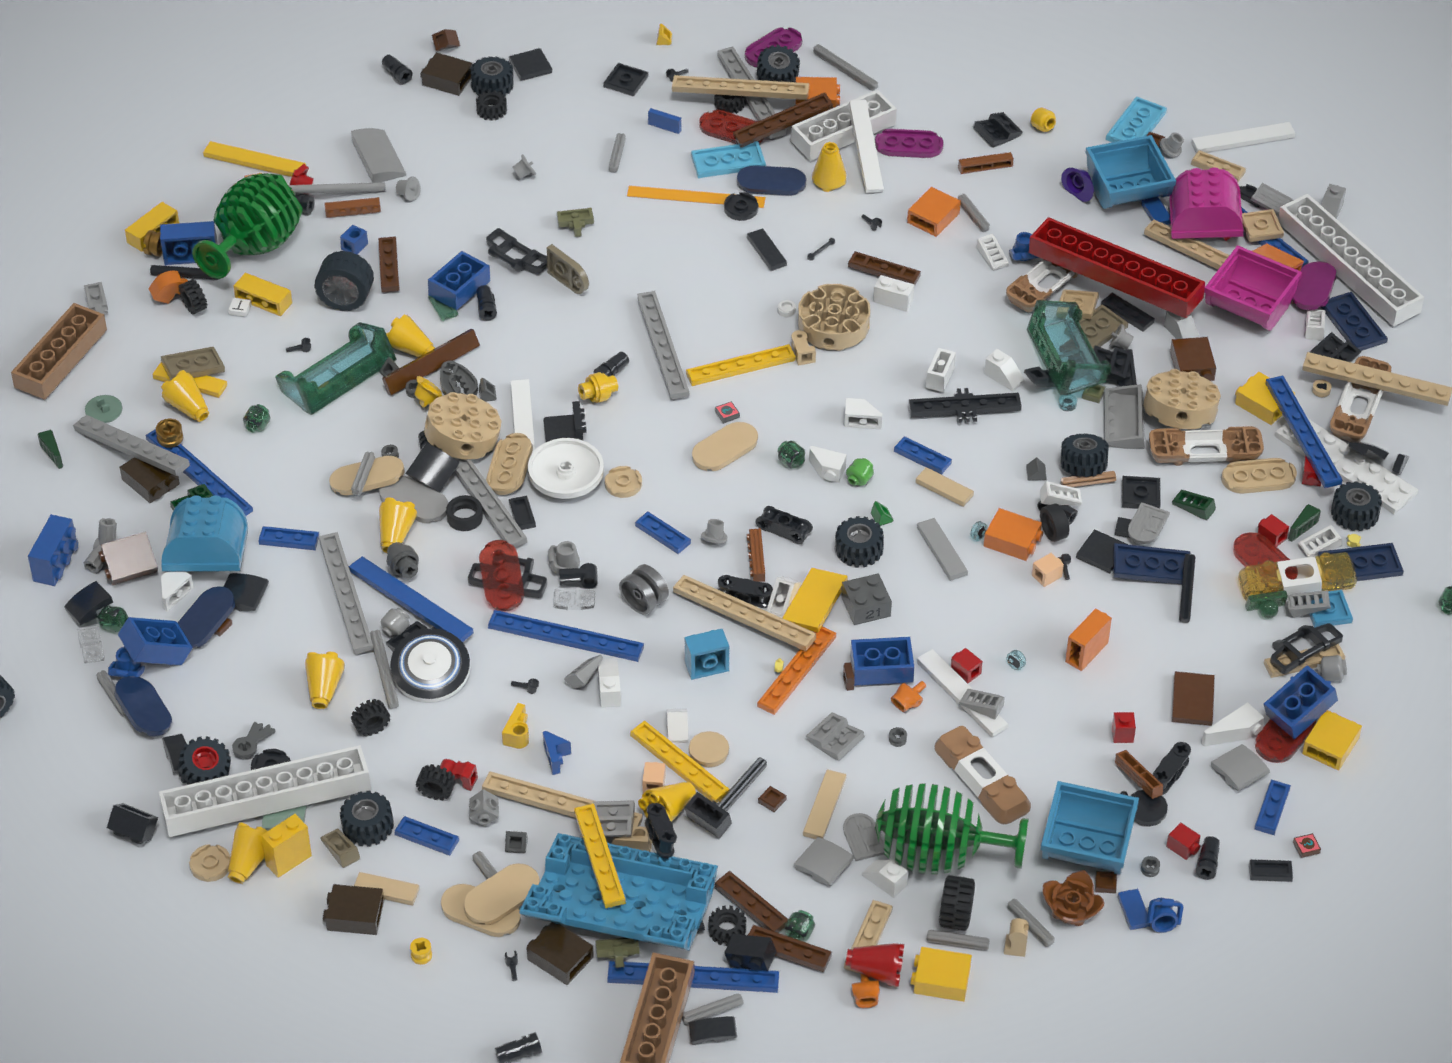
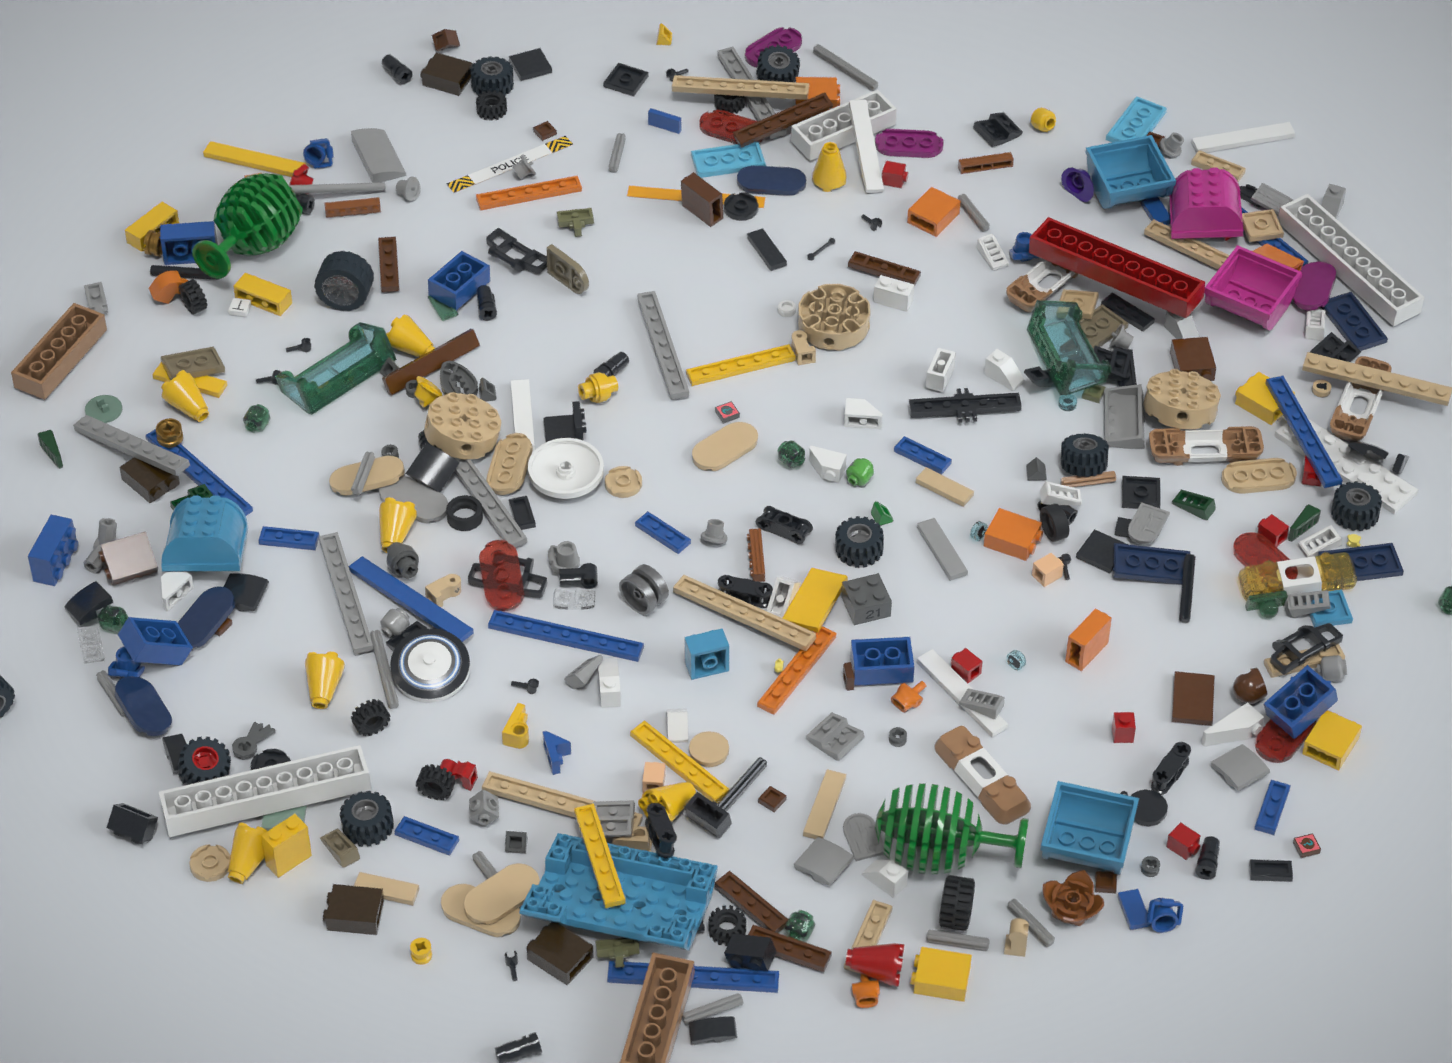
(270, 378): none -> black hand
(317, 151): none -> blue piece
(354, 239): blue brick -> none
(443, 589): none -> tan leg
(507, 164): none -> sticker
(528, 192): none -> orange tile
(544, 130): none -> reddish brown tile
(702, 199): none -> reddish brown brick
(894, 174): none -> red brick
(1139, 774): dark orange piece -> none
(1250, 687): none -> reddish brown helmet

